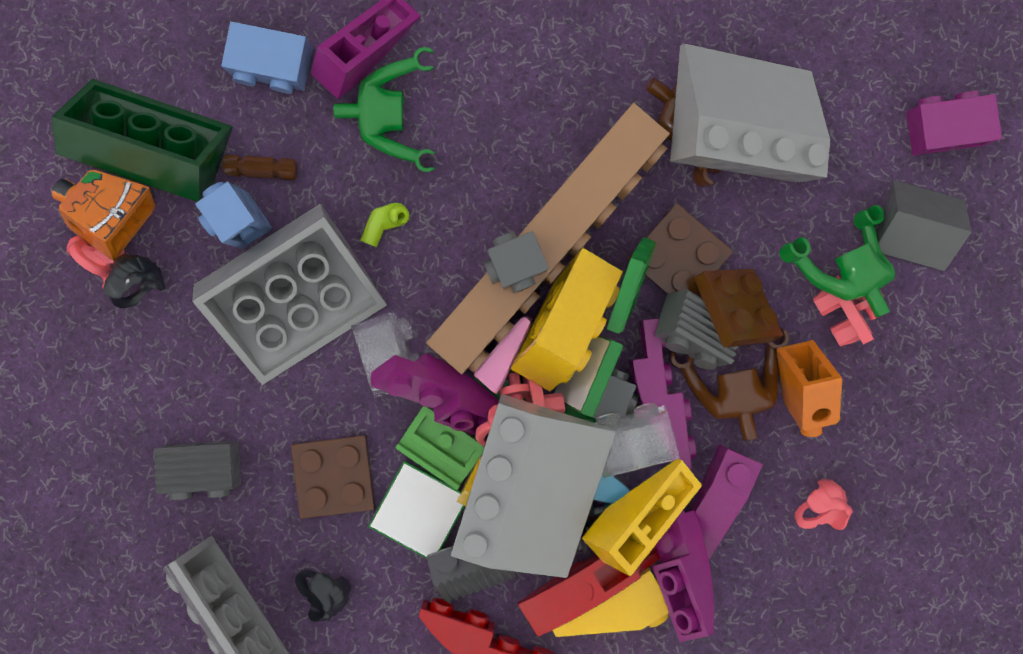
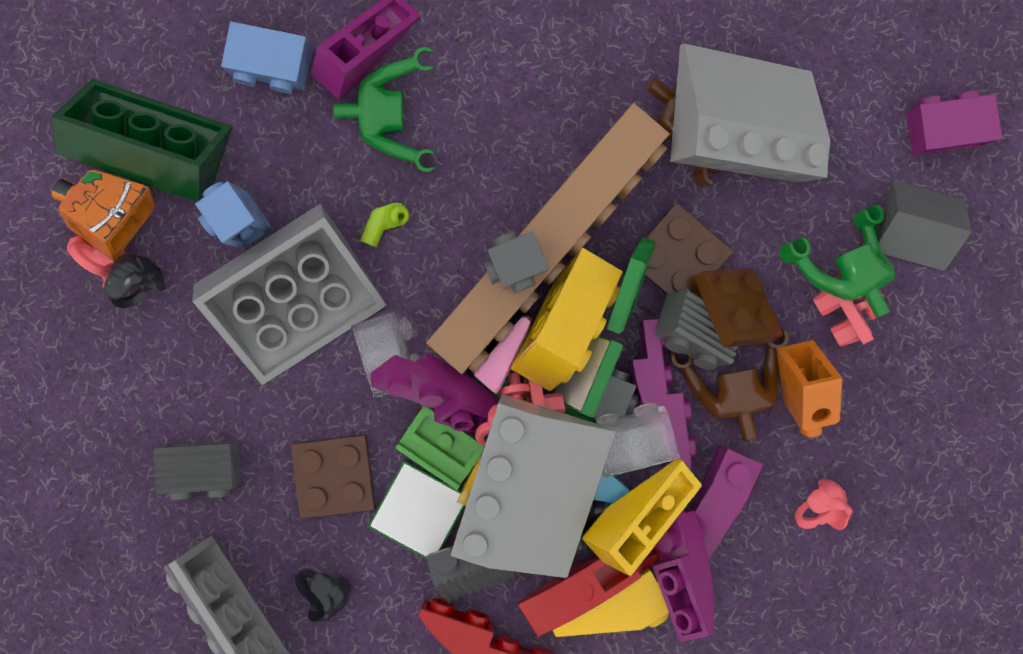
(260, 167): reddish brown axle -> none

